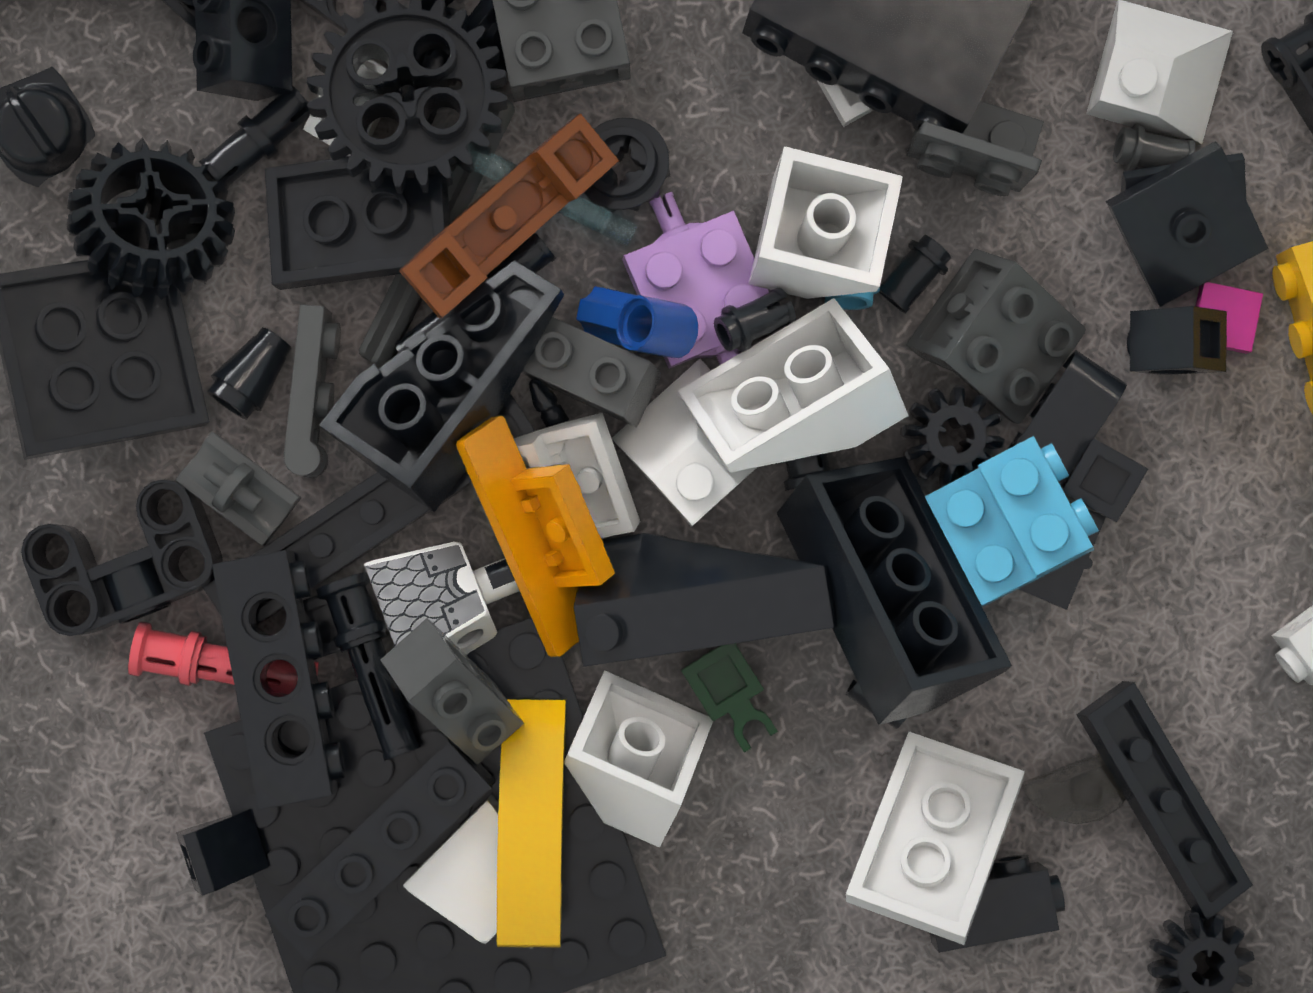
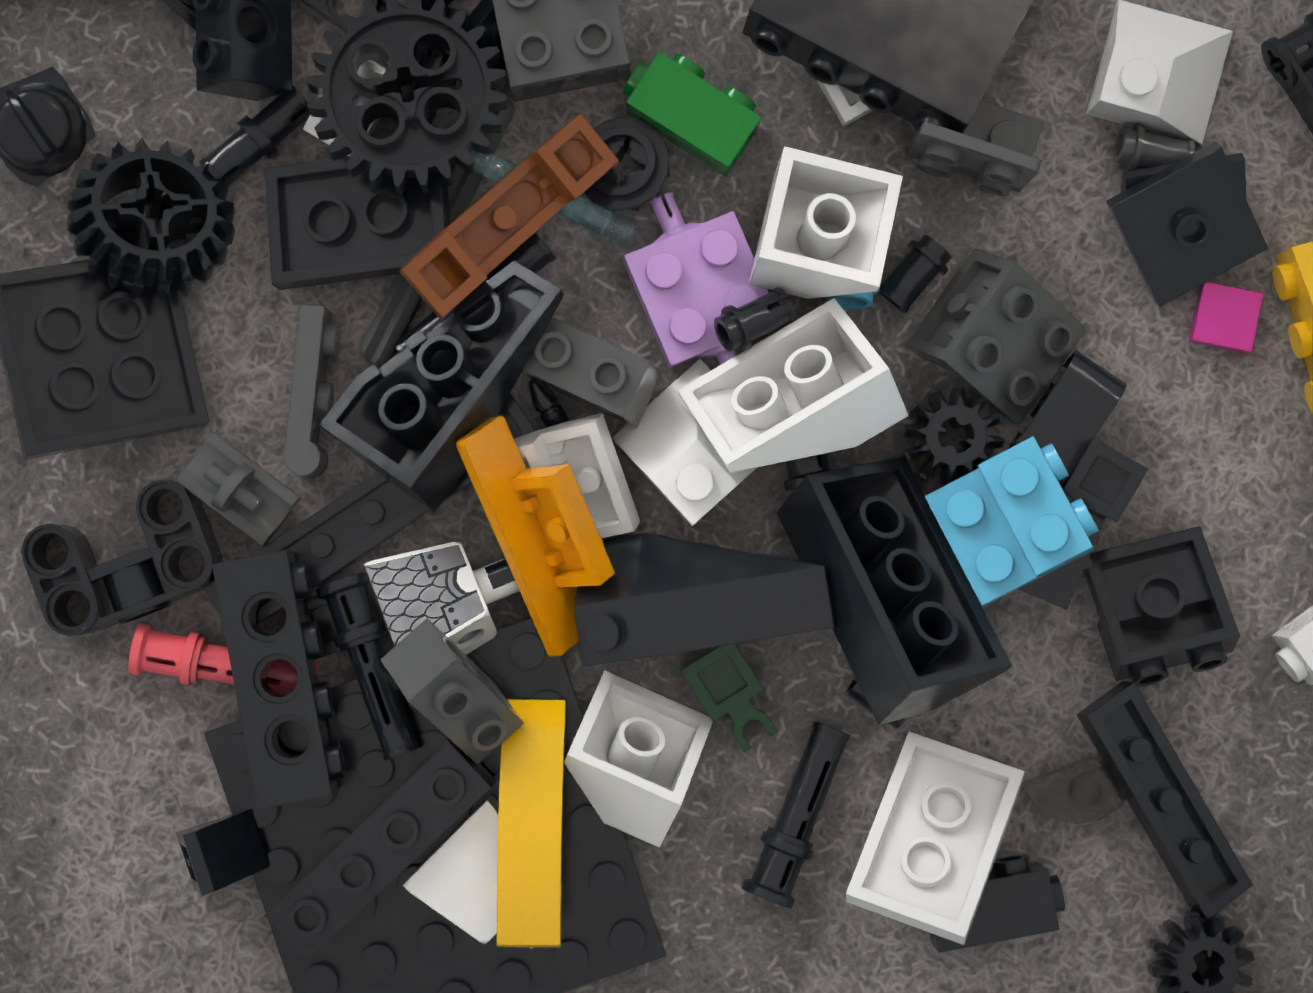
(250, 374): black cone -> none
(639, 322): blue piece -> none
(692, 111): none -> green brick
(788, 842): none -> black pin
(1161, 607): none -> black plate
(1178, 340): black brick -> none

